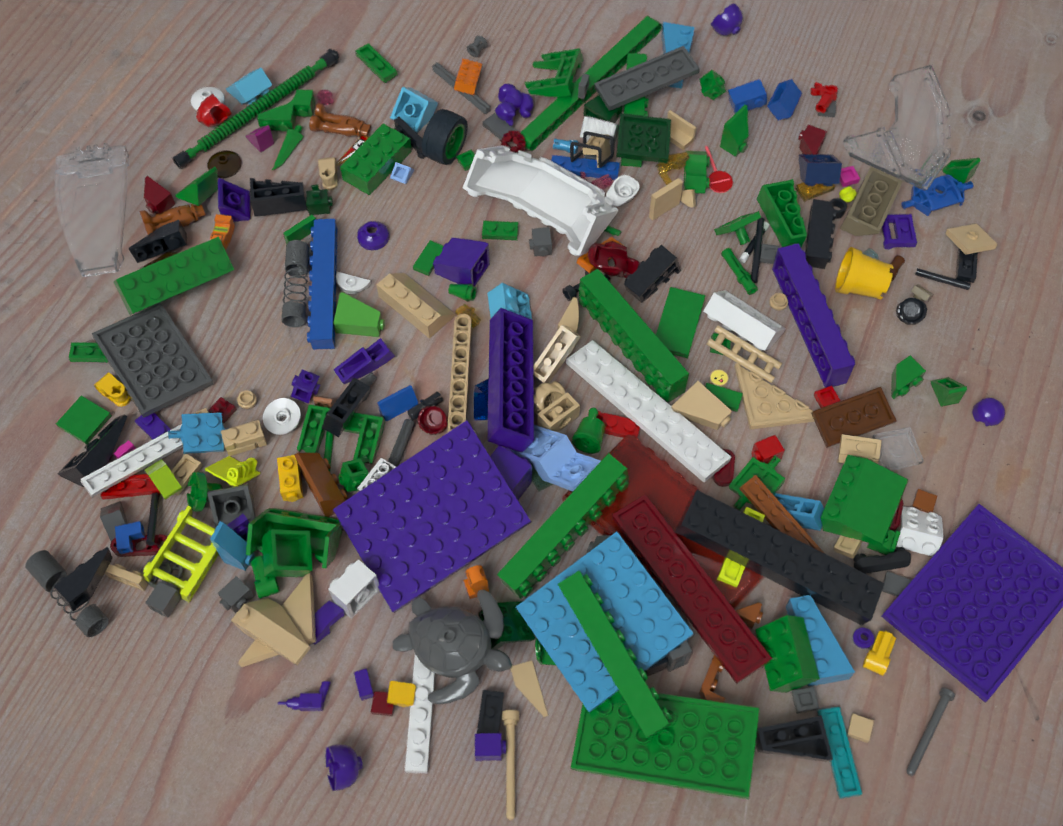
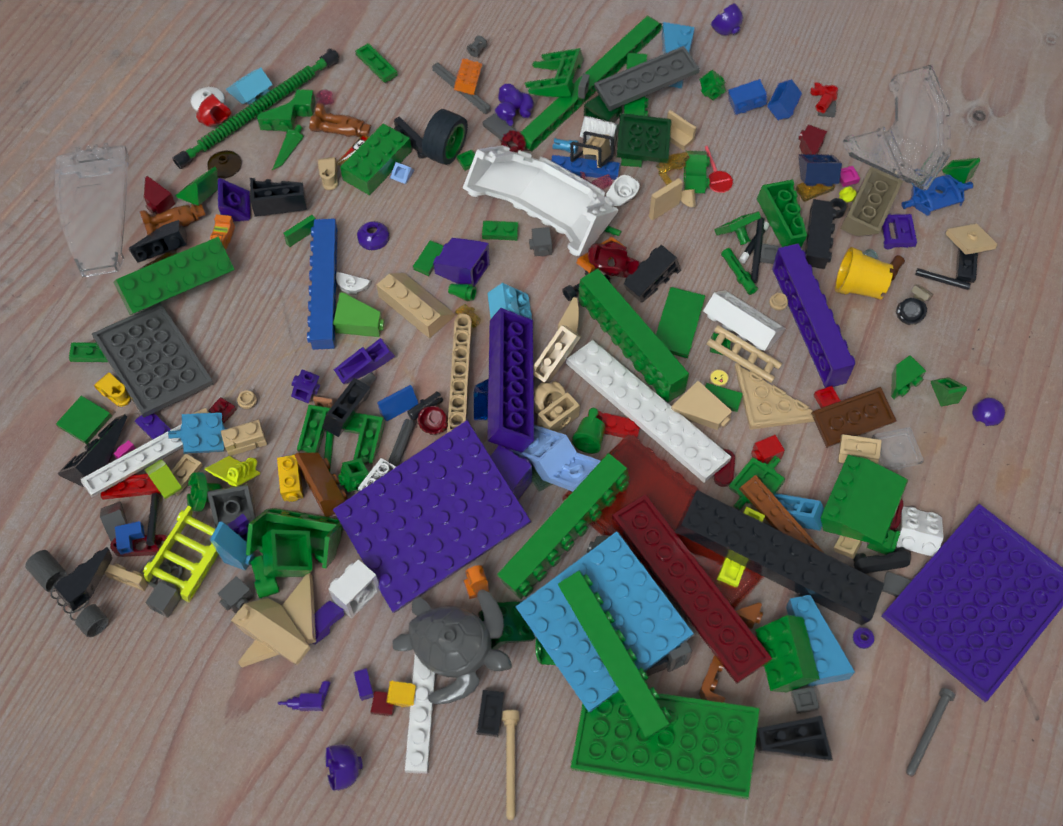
(261, 138): magenta slope -> none
(276, 411): white dish -> none
(295, 265): dark grey piece -> none
(318, 201): dark green brick -> none
(414, 108): medium azure slope -> none
(489, 747): dark purple brick -> none
(527, 682): tan sticker -> none
(735, 133): green slope -> none
(843, 763): teal tile -> none
(860, 728): tan tile -> none
(878, 656): yellow piece -> none
(924, 501): dark orange tile -> none

